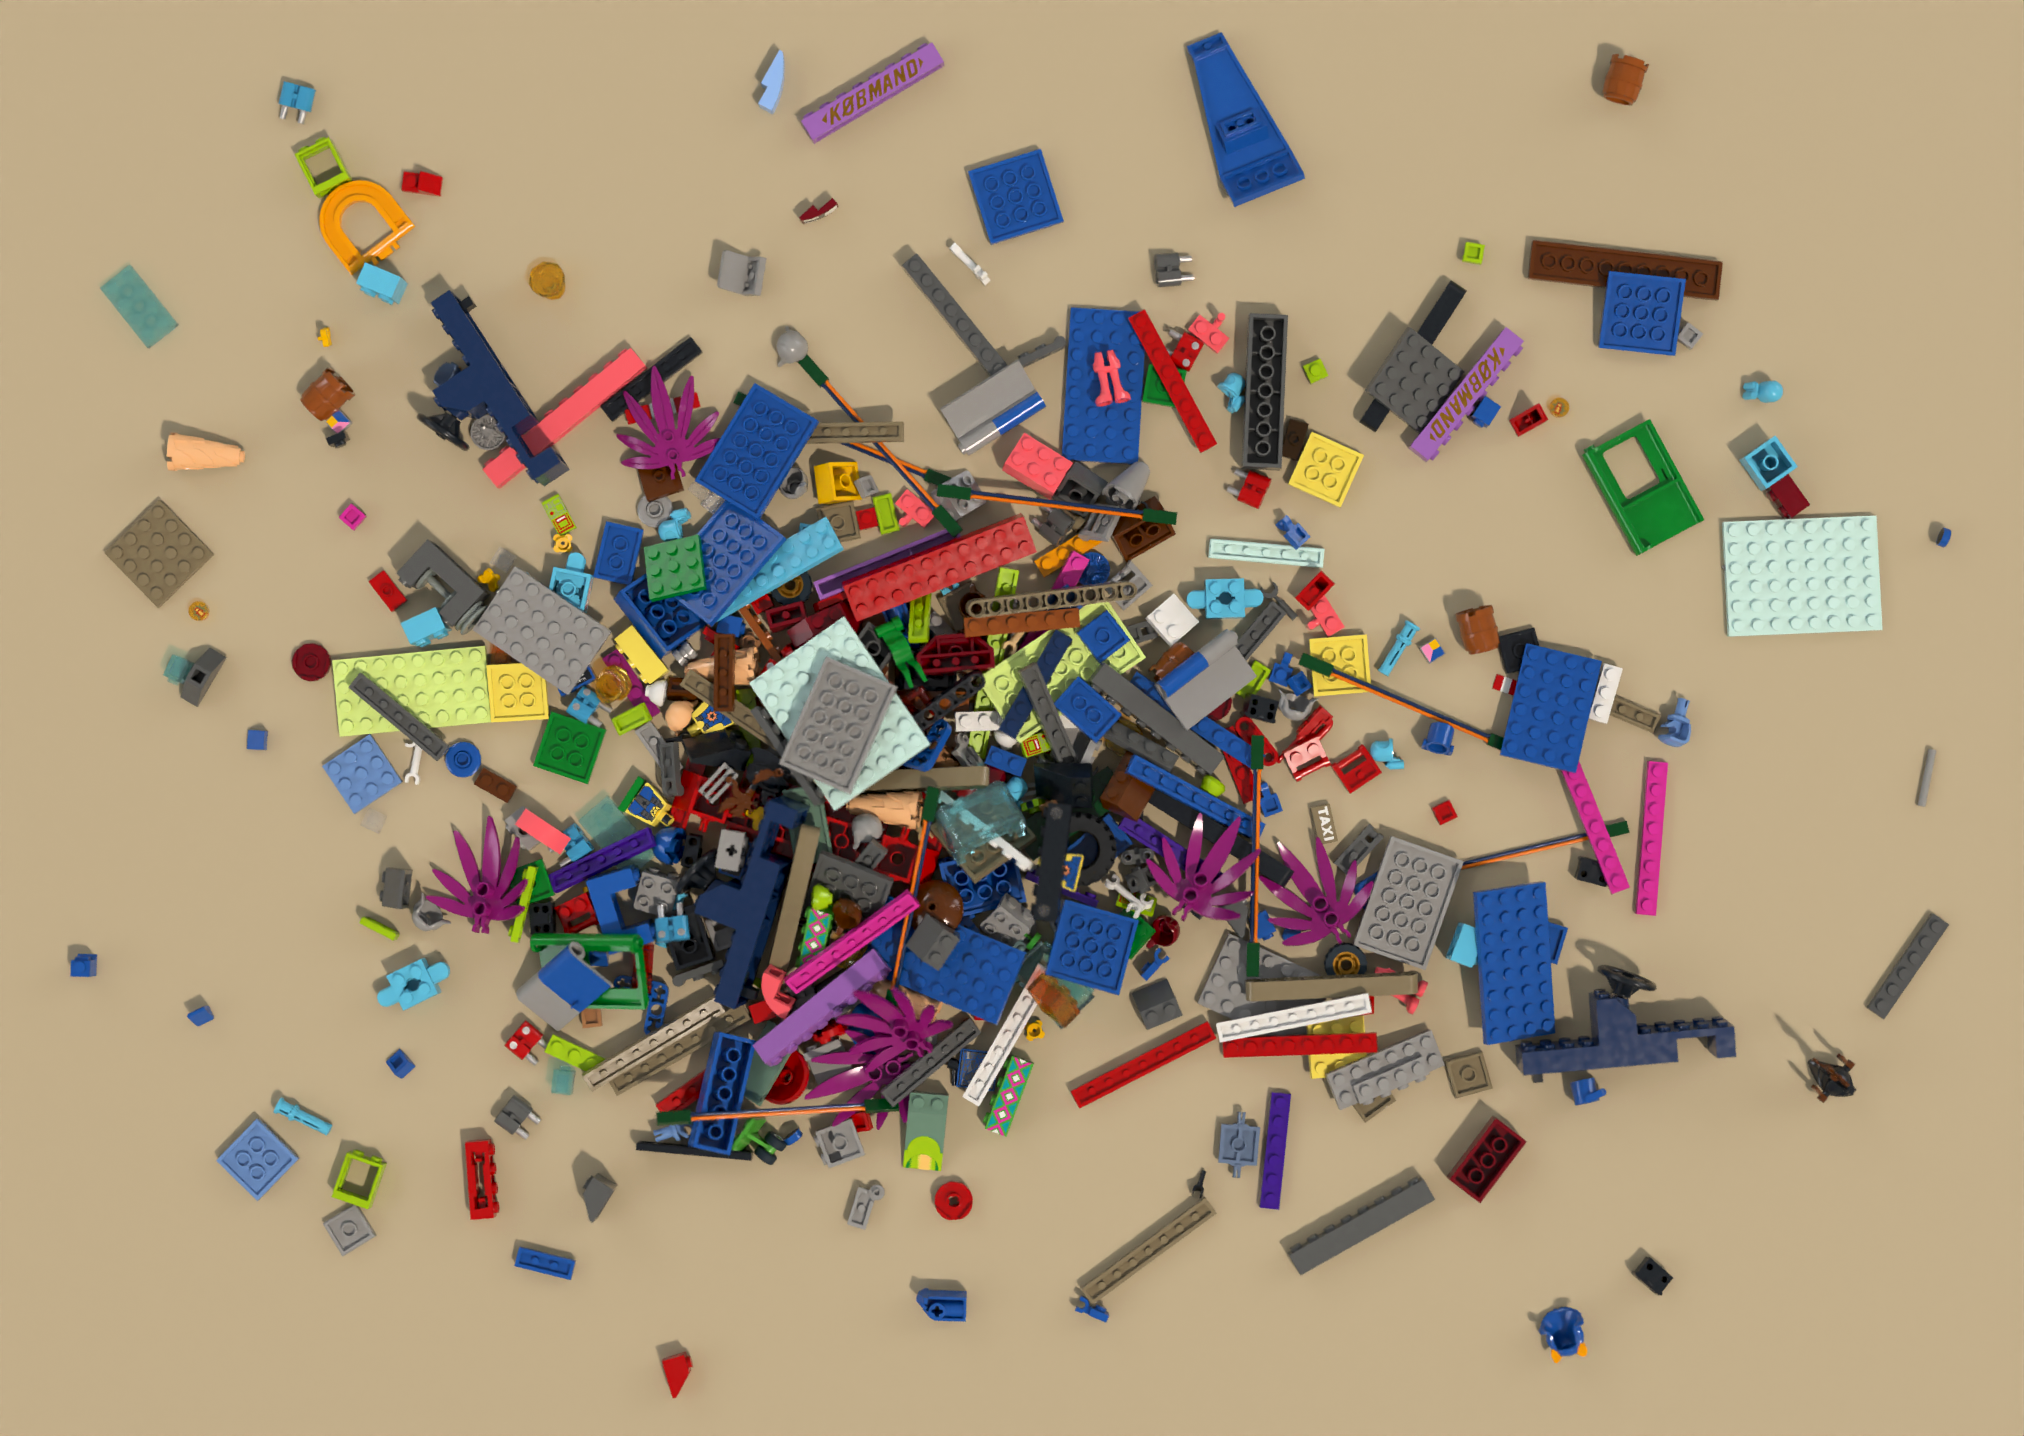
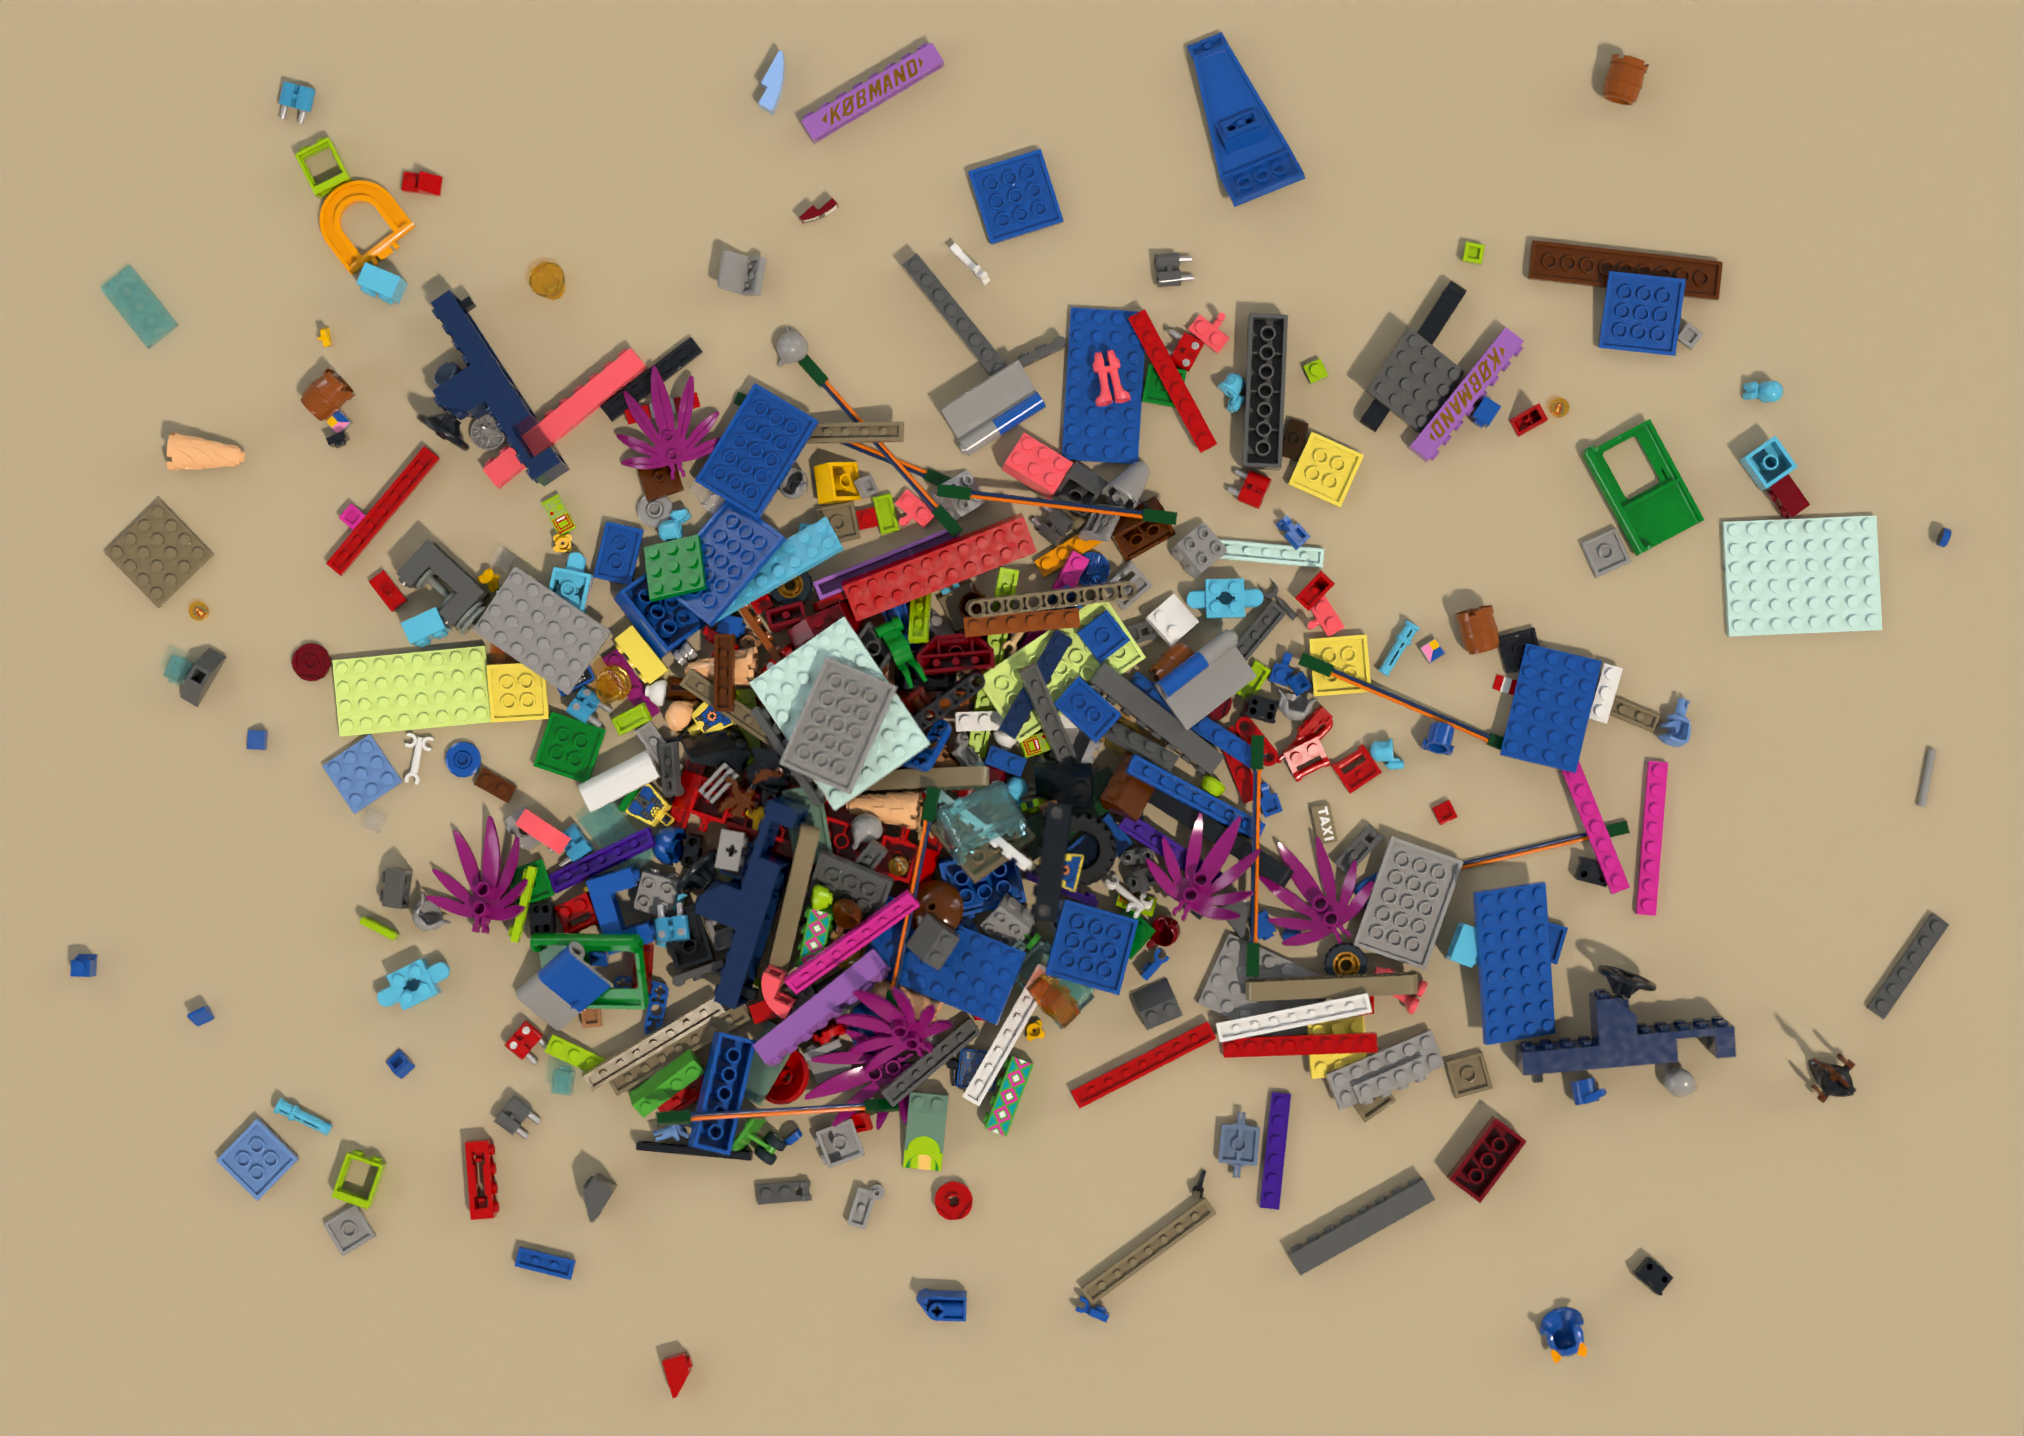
(383, 511): none -> red plate
(399, 716): dark grey plate -> none
(619, 781): none -> white brick
(666, 1083): none -> bright green brick
(783, 1192): none -> dark grey plate
(898, 866): none -> clear yellow tile
(1198, 550): none -> light grey bracket
(1605, 552): none -> light grey tile
(1678, 1081): none -> light grey hair

